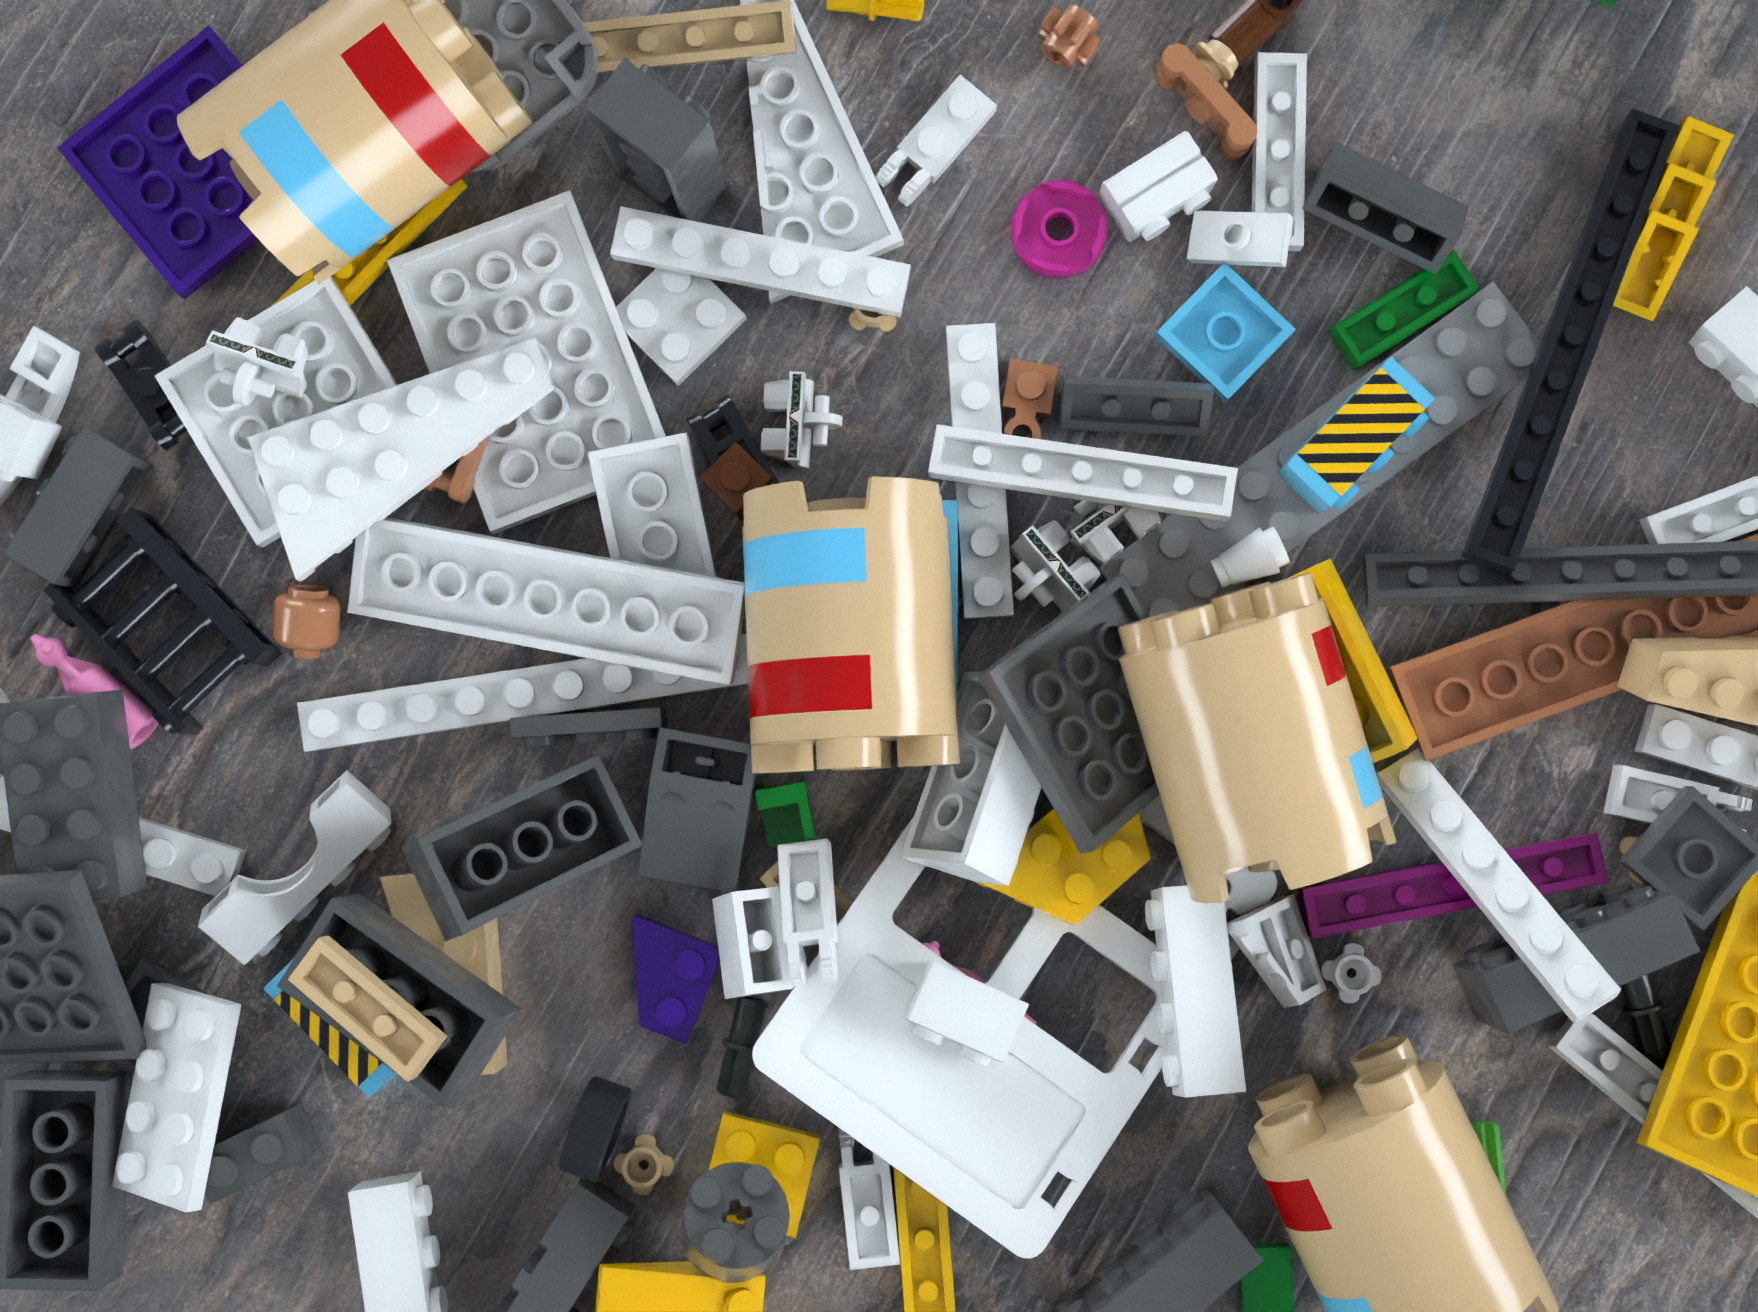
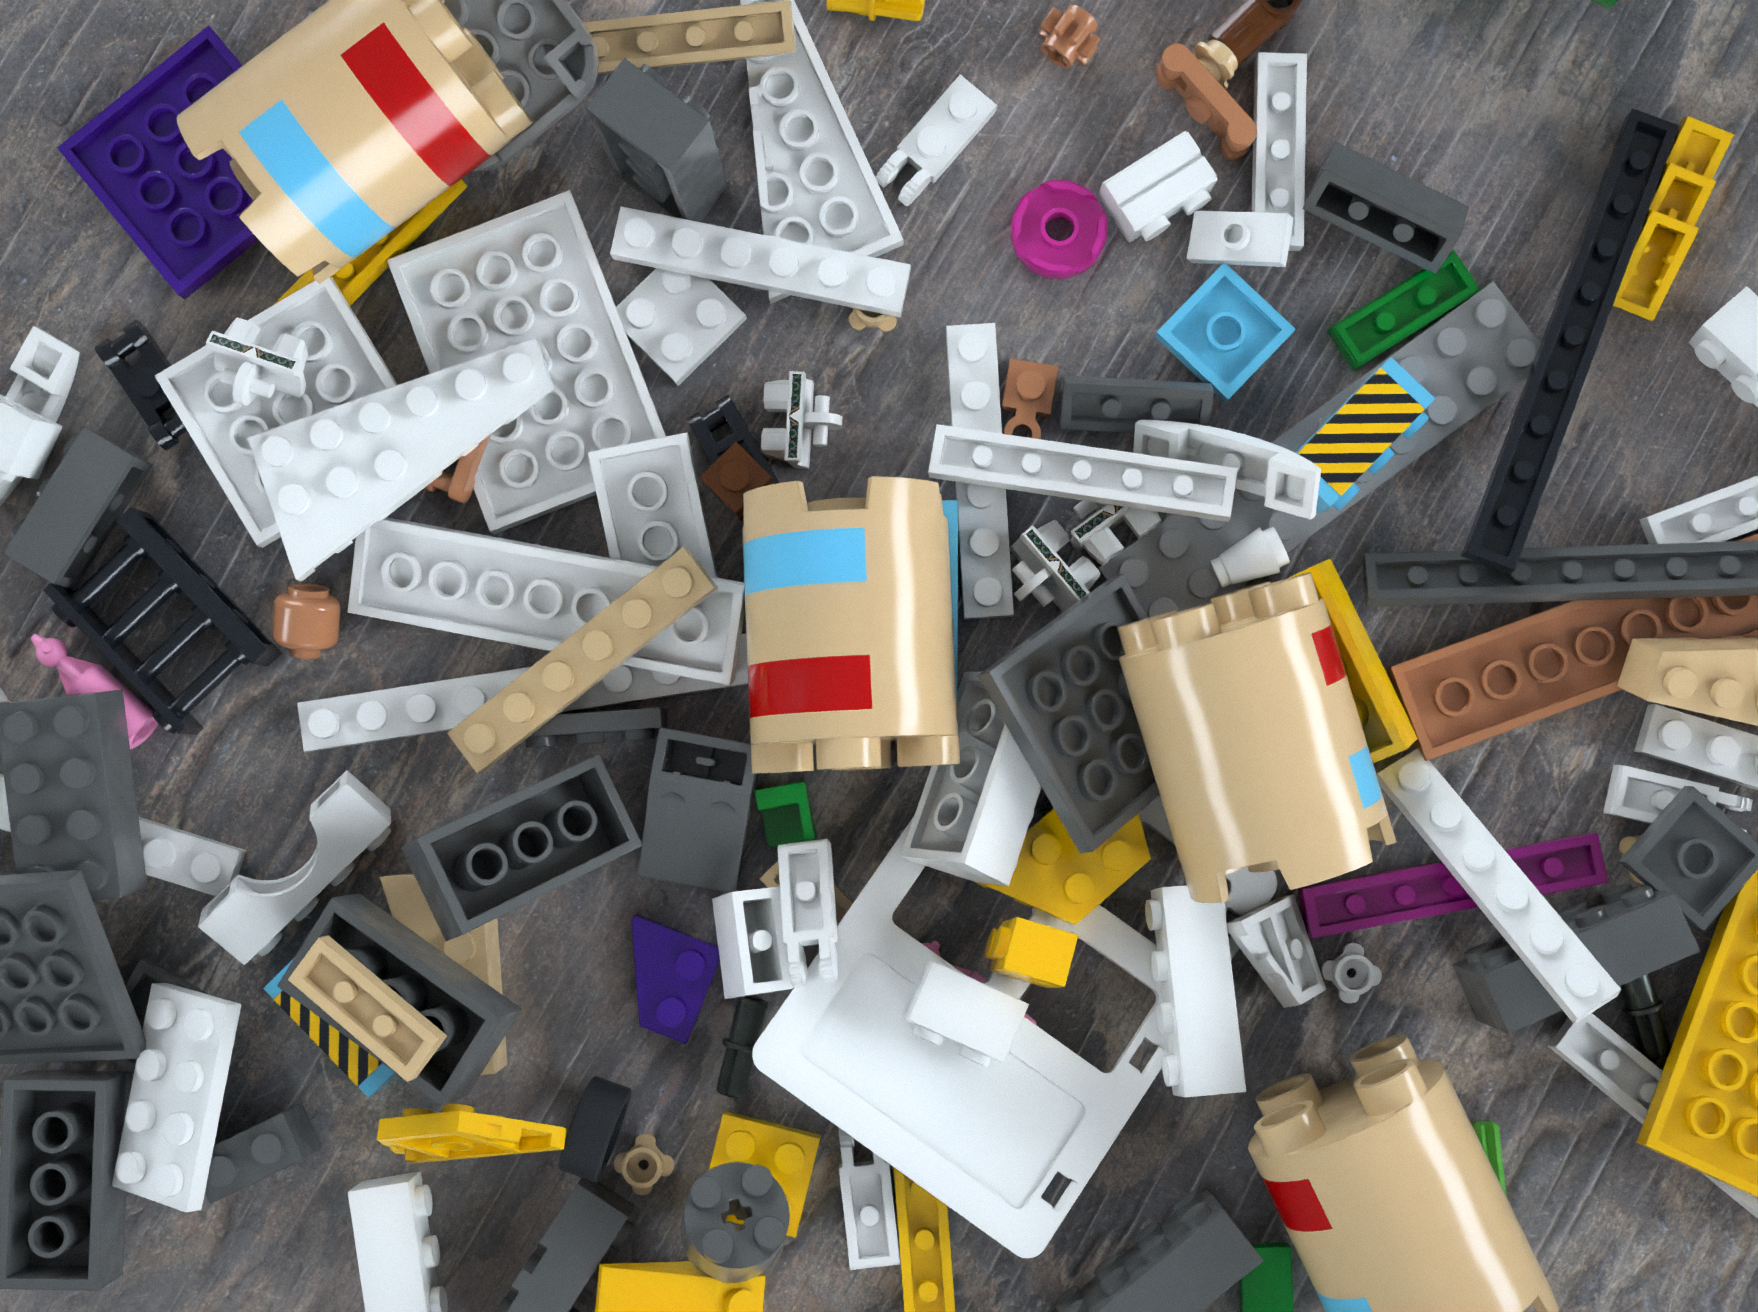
(464, 1135): none -> yellow wing
(582, 660): none -> tan plate
(1031, 952): none -> yellow brick
(1264, 468): none -> white slope

